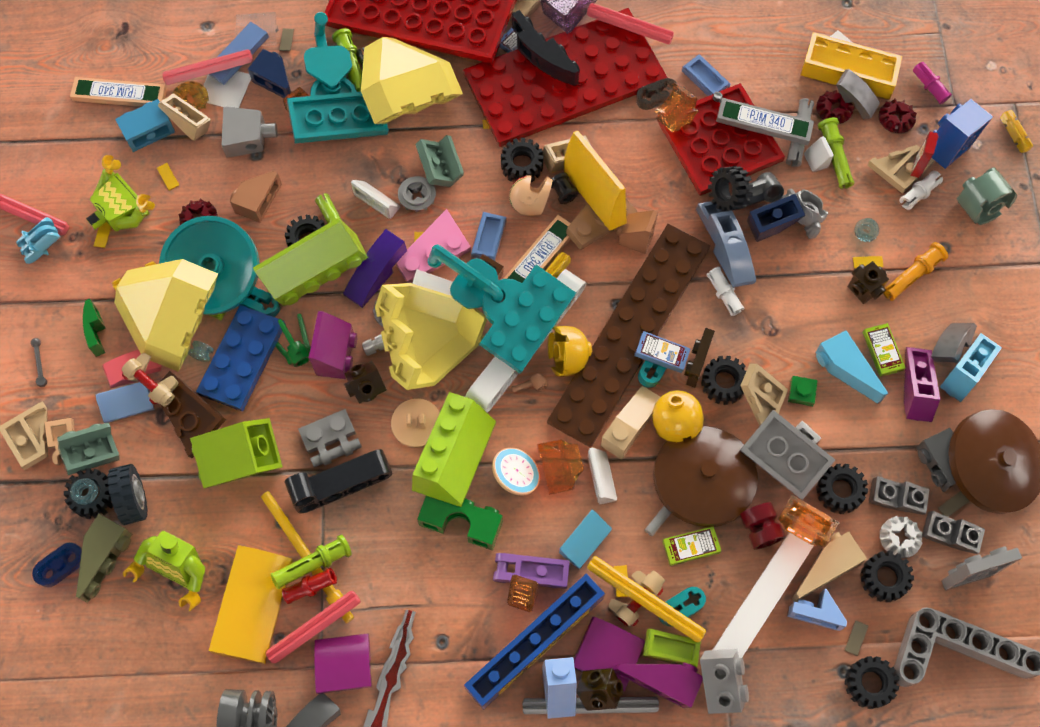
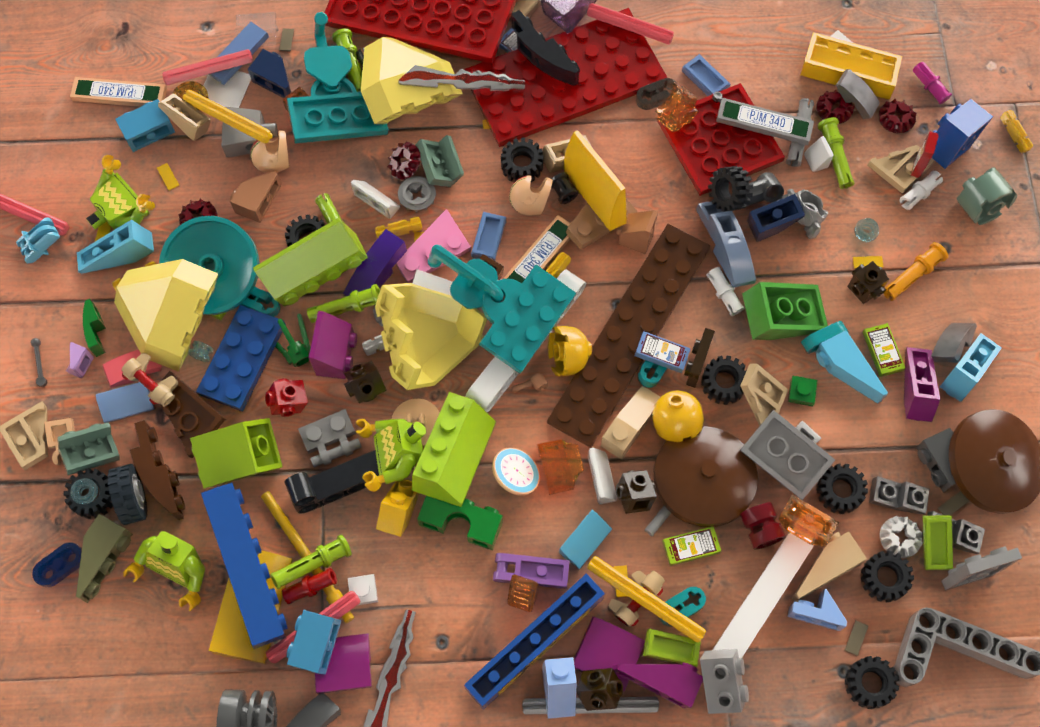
(79, 360): none -> lavender slope
(120, 247): none -> medium azure slope
(154, 473): none -> reddish brown slope
(228, 116): none -> yellow axle
(243, 566): none -> blue brick
(272, 155): none -> light nougat helmet
(286, 397): none -> red brick
(313, 642): none -> dark azure brick
(356, 301): none -> lime pin
(364, 587): none -> white plate
(396, 447): none -> lime torso
(397, 508): none -> yellow slope
(400, 227): none -> yellow axle
(408, 168): none -> dark red gear
(462, 79): none -> light grey sword
(636, 491): none -> dark brown brick
(783, 310): none -> bright green slope
(813, 341): none -> teal beam
(938, 542): none -> lime tile

